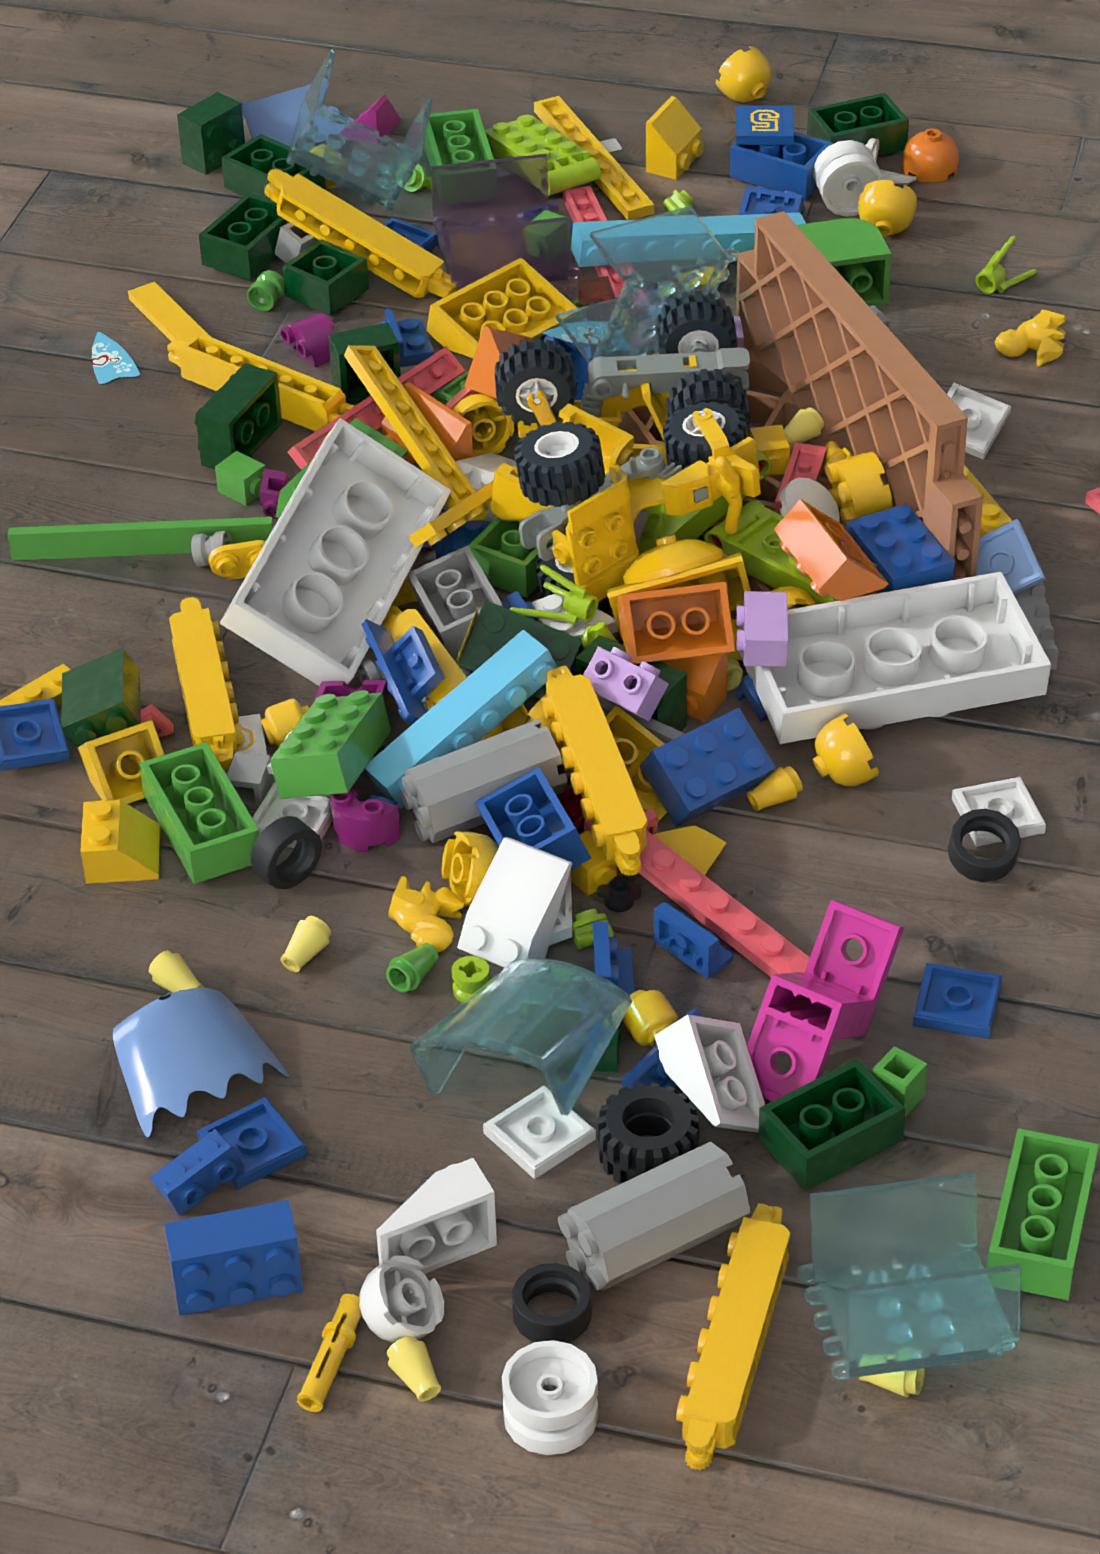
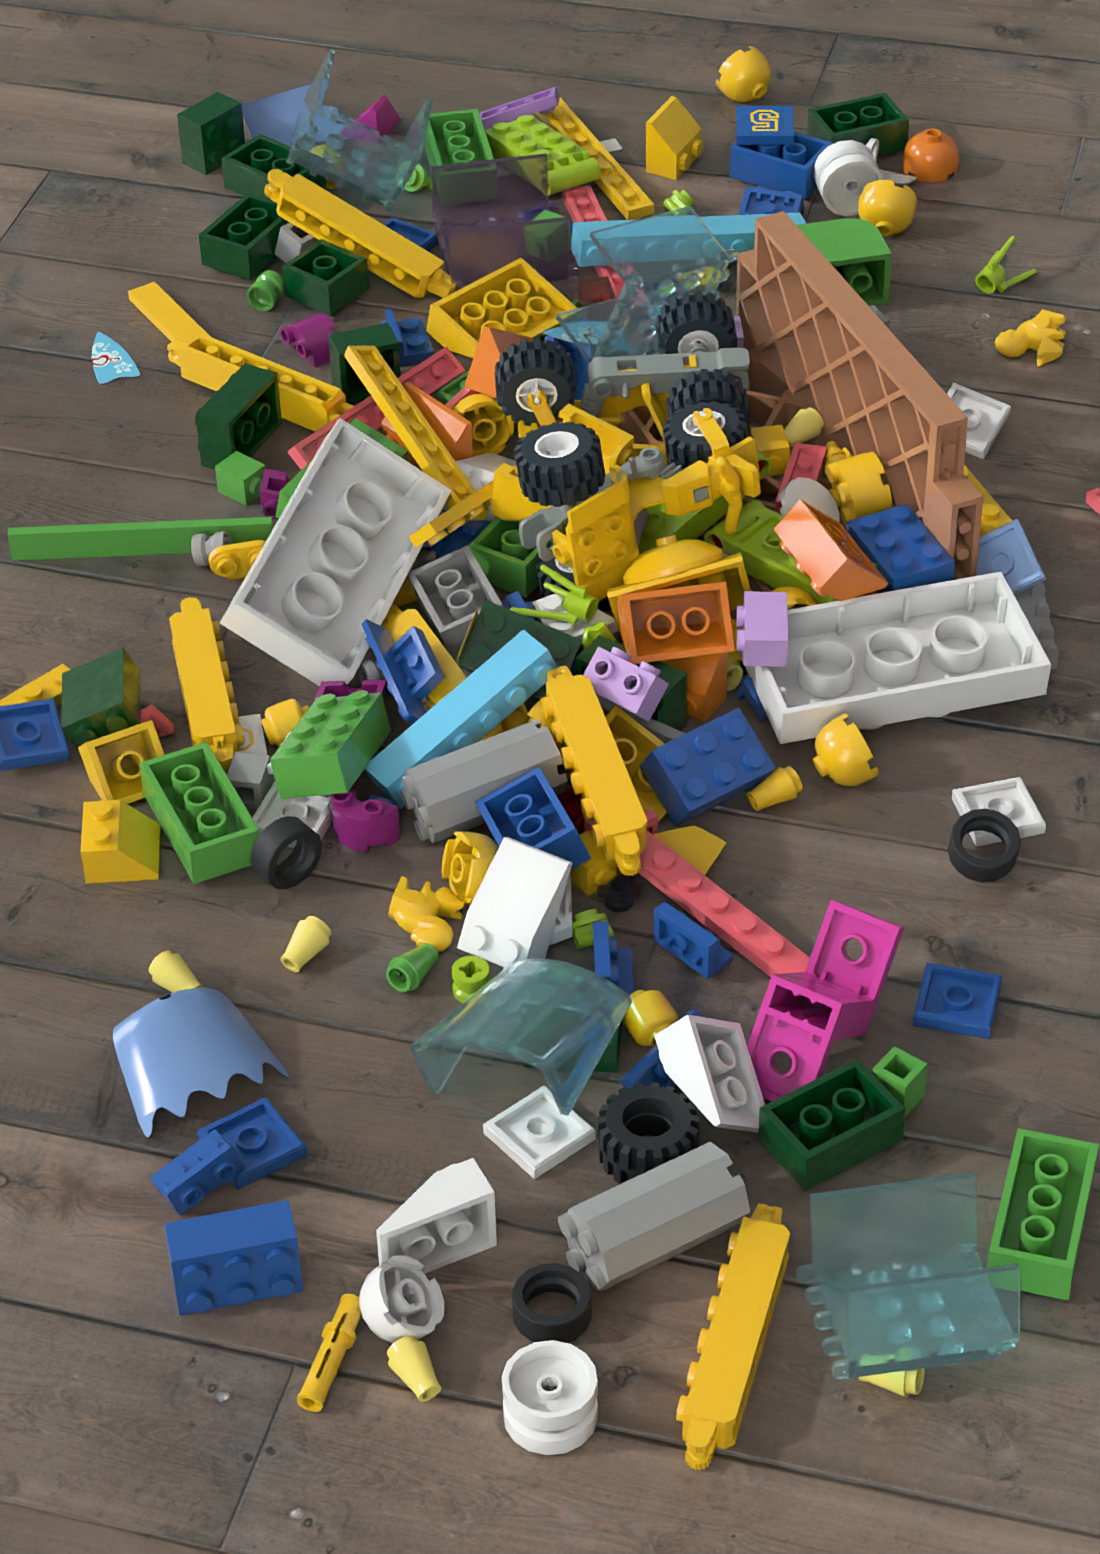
(539, 102): none -> medium lavender plate

